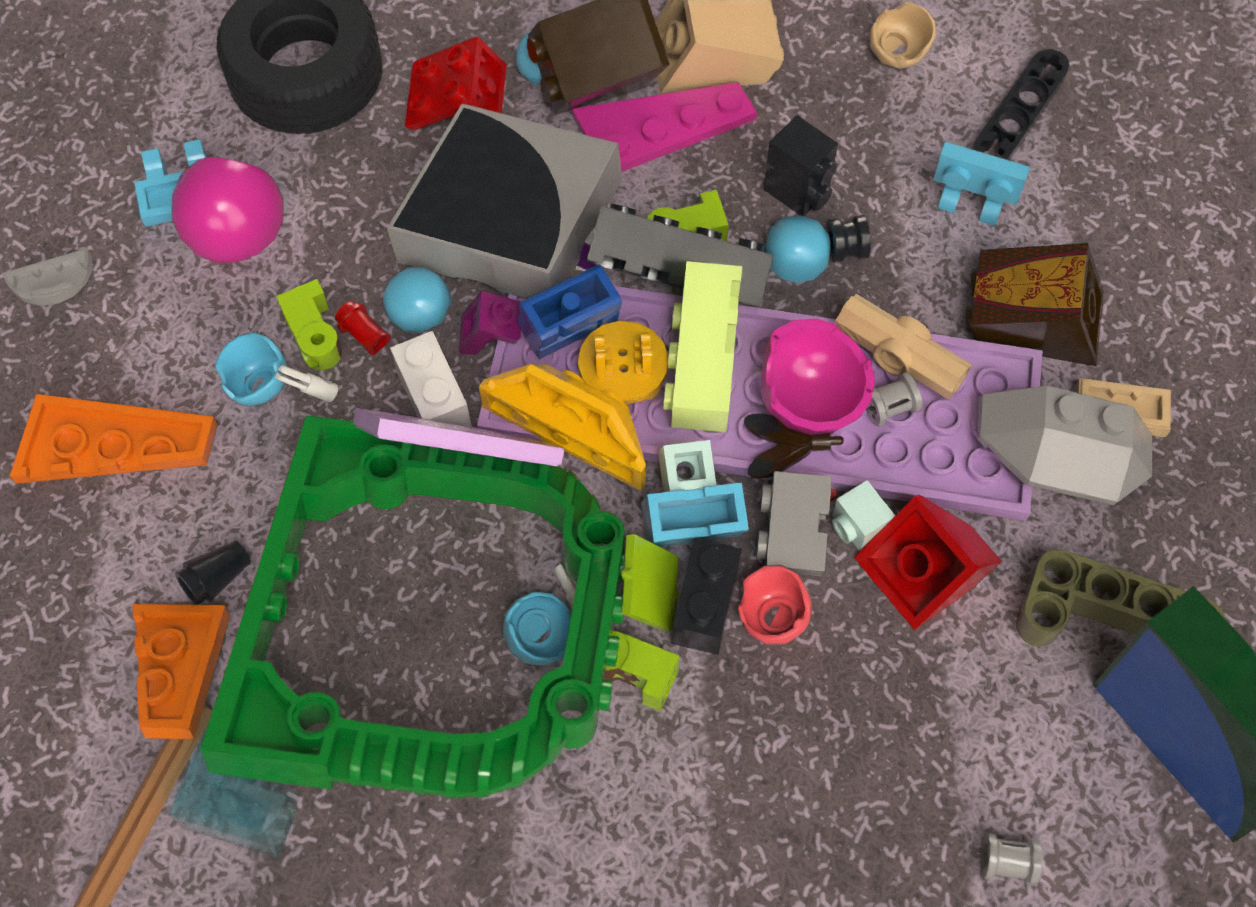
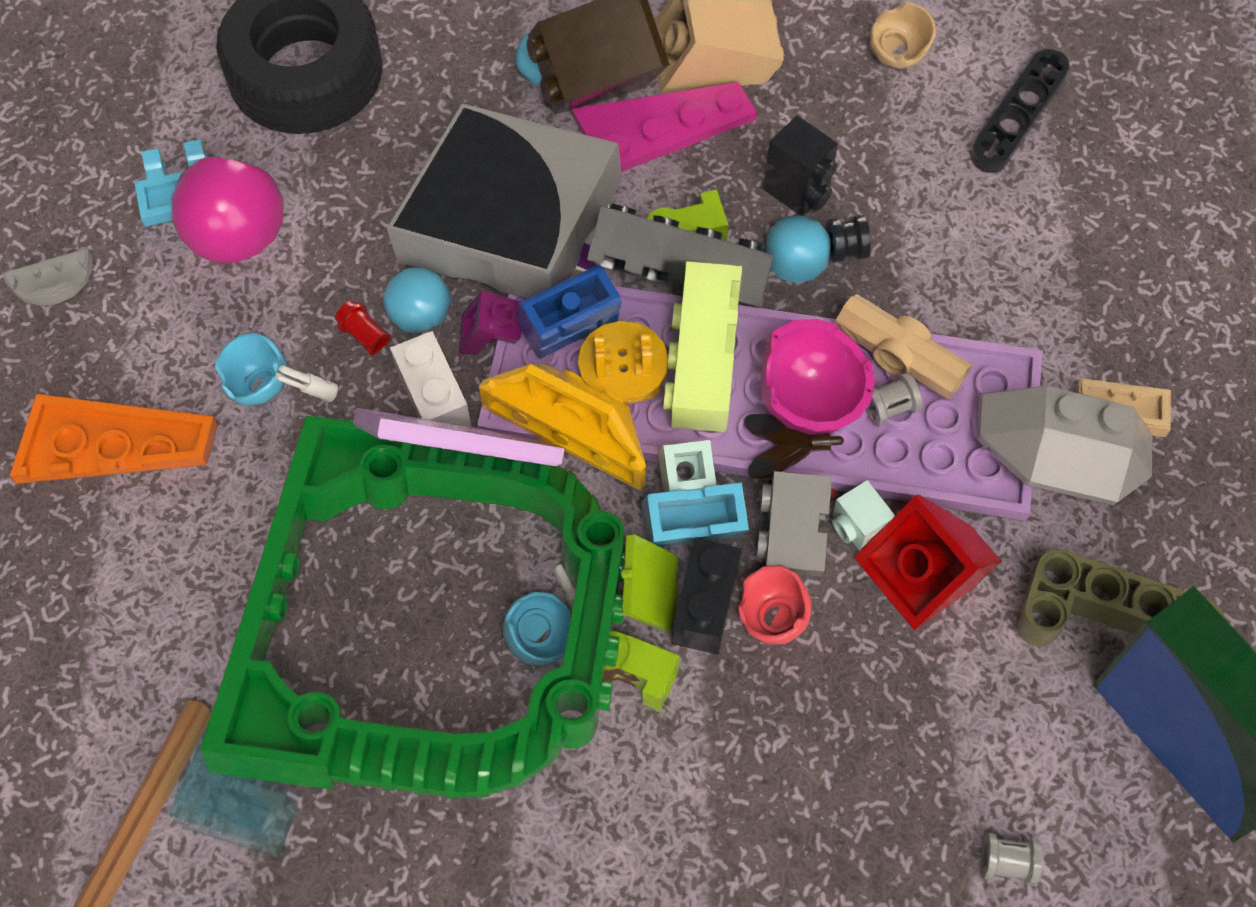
(175, 665): orange wing -> none
(211, 572): black cone -> none
(313, 336): lime leg -> none
(455, 76): red bracket -> none
(981, 174): medium azure plate -> none
(1039, 300): slope -> none

